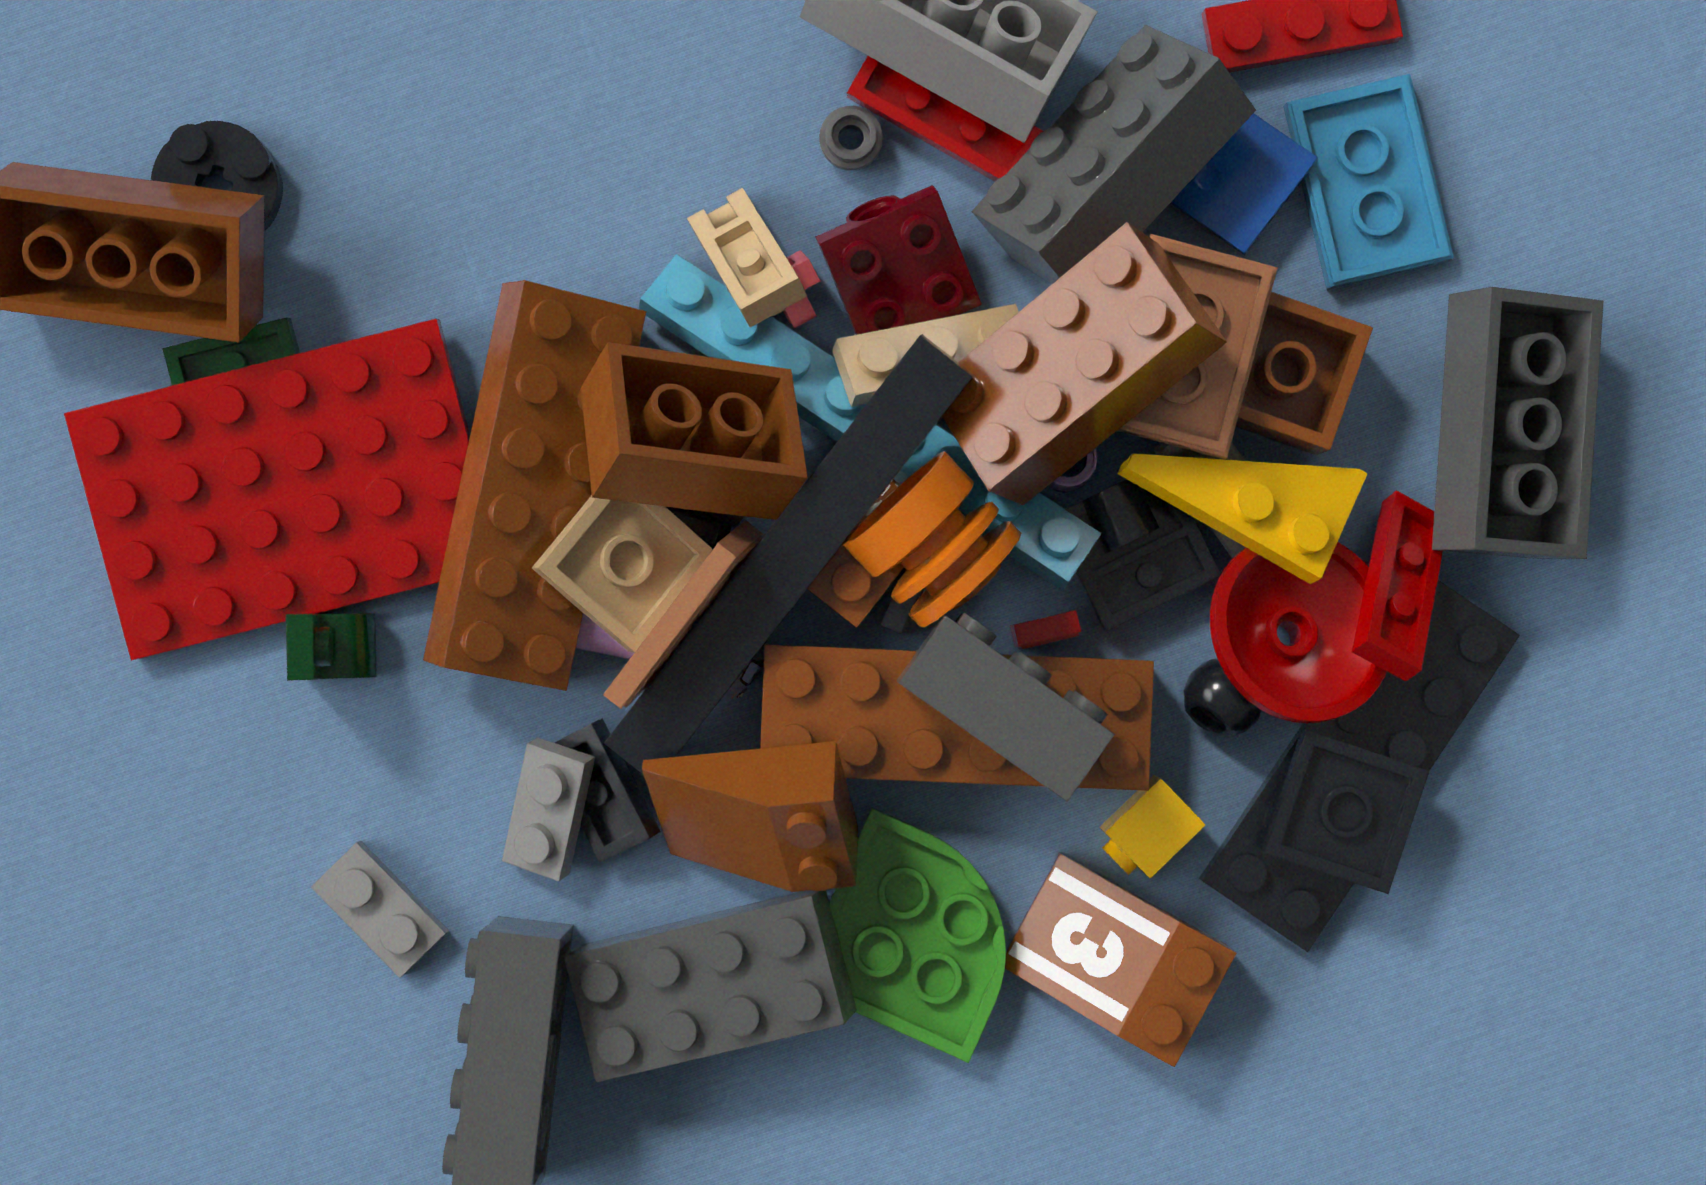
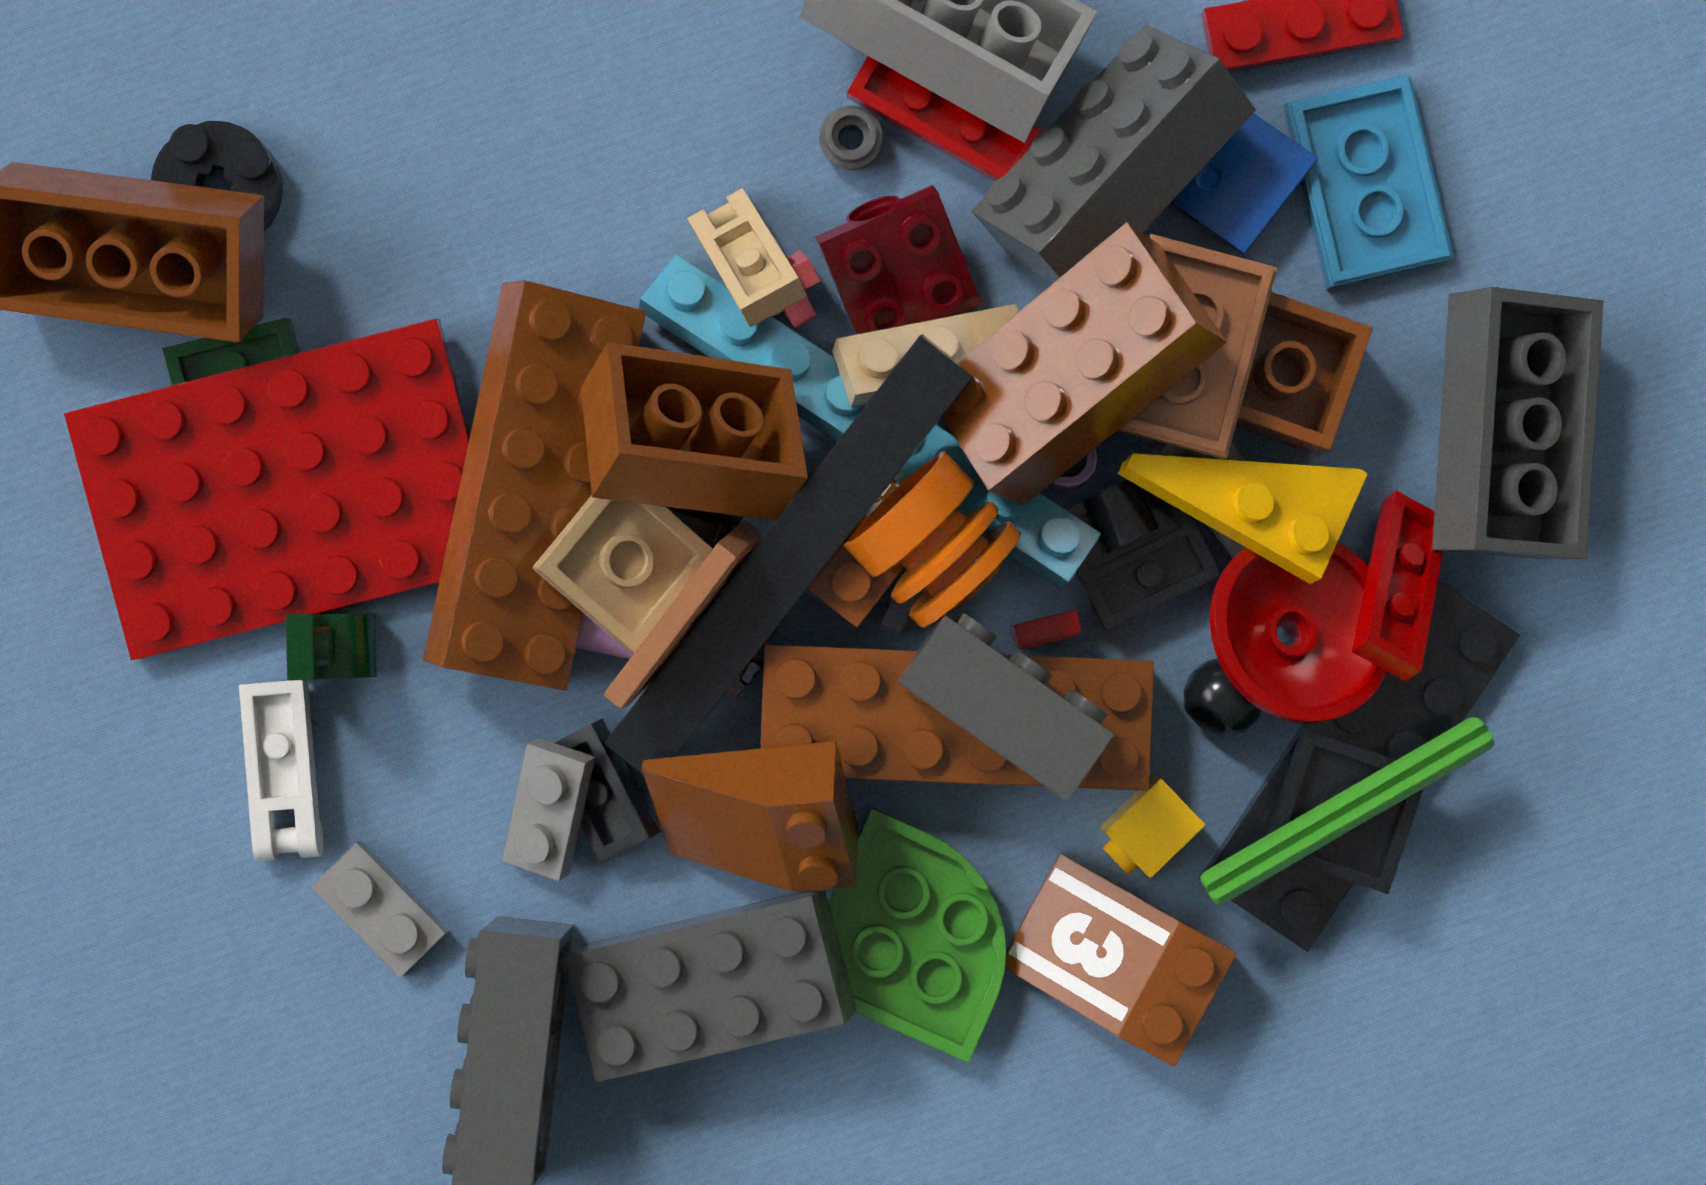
(280, 768): none -> white plate
(1347, 810): none -> bright green axle

